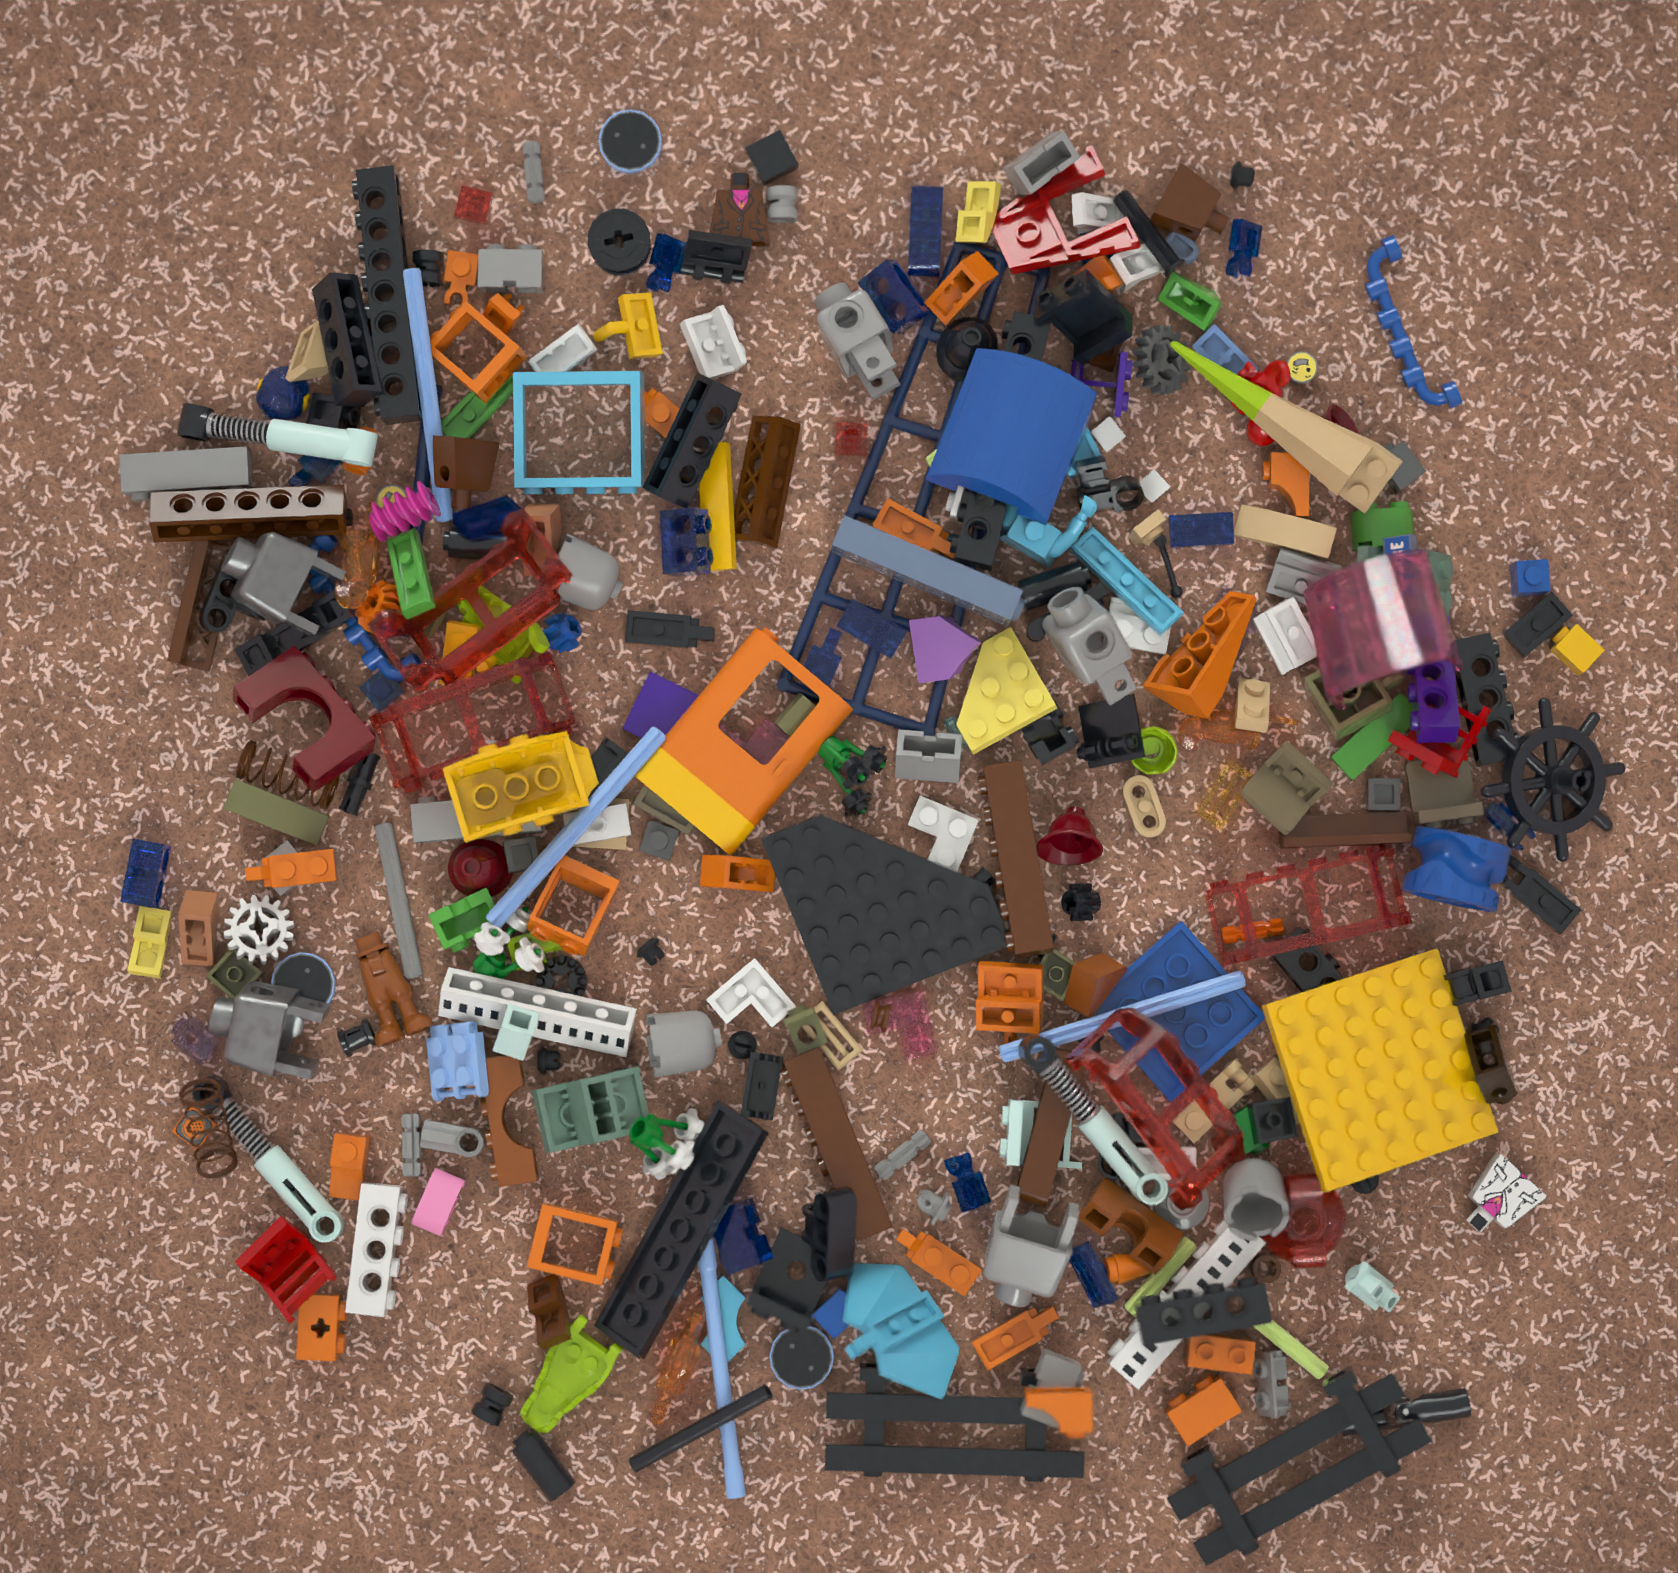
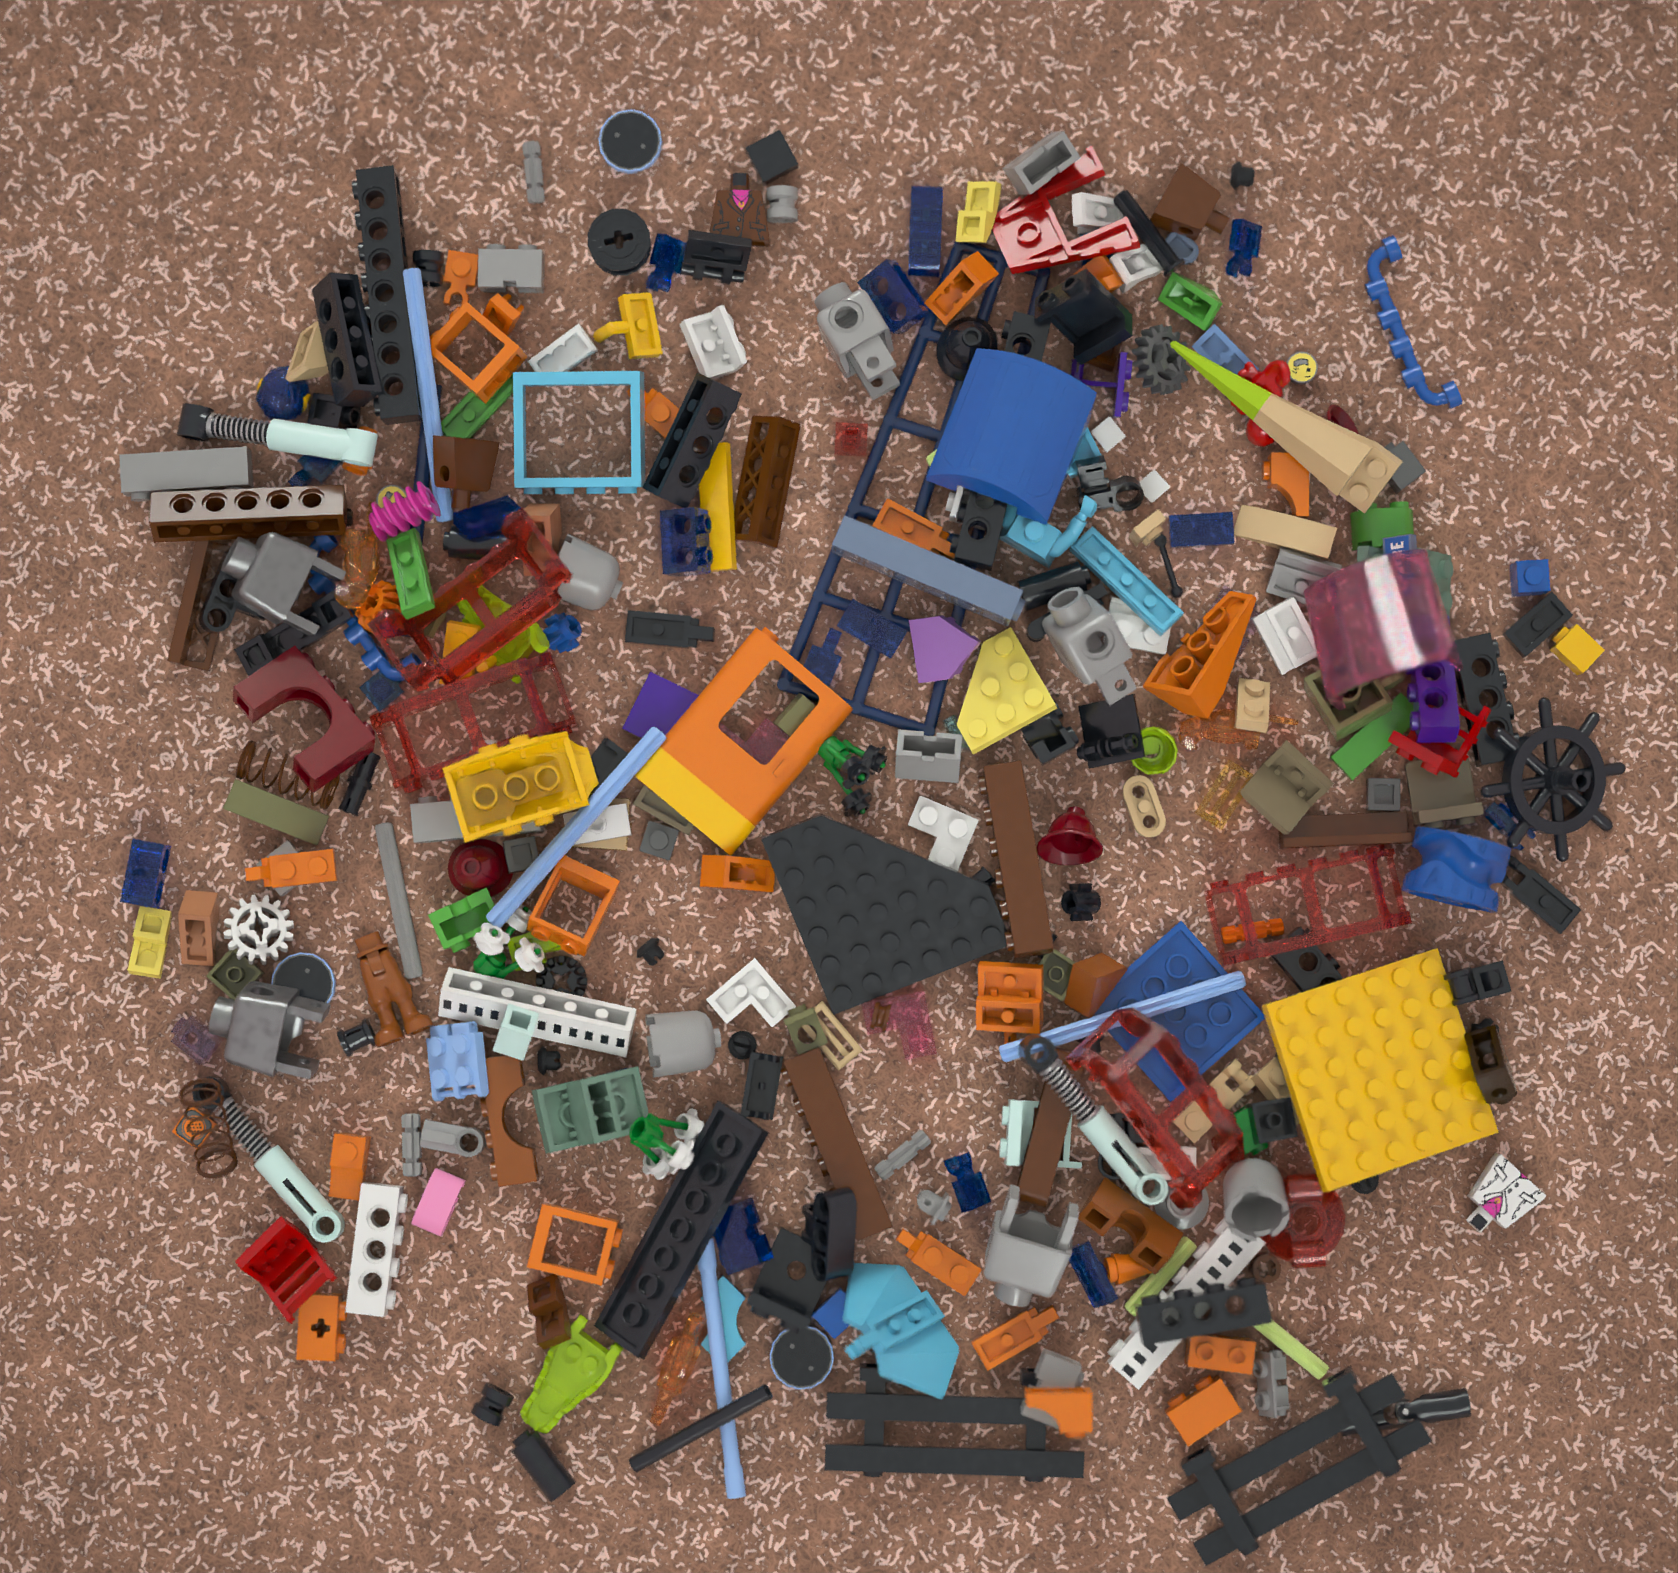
(473, 205): clear red tile -> none
(1371, 1287): light aqua hips -> none

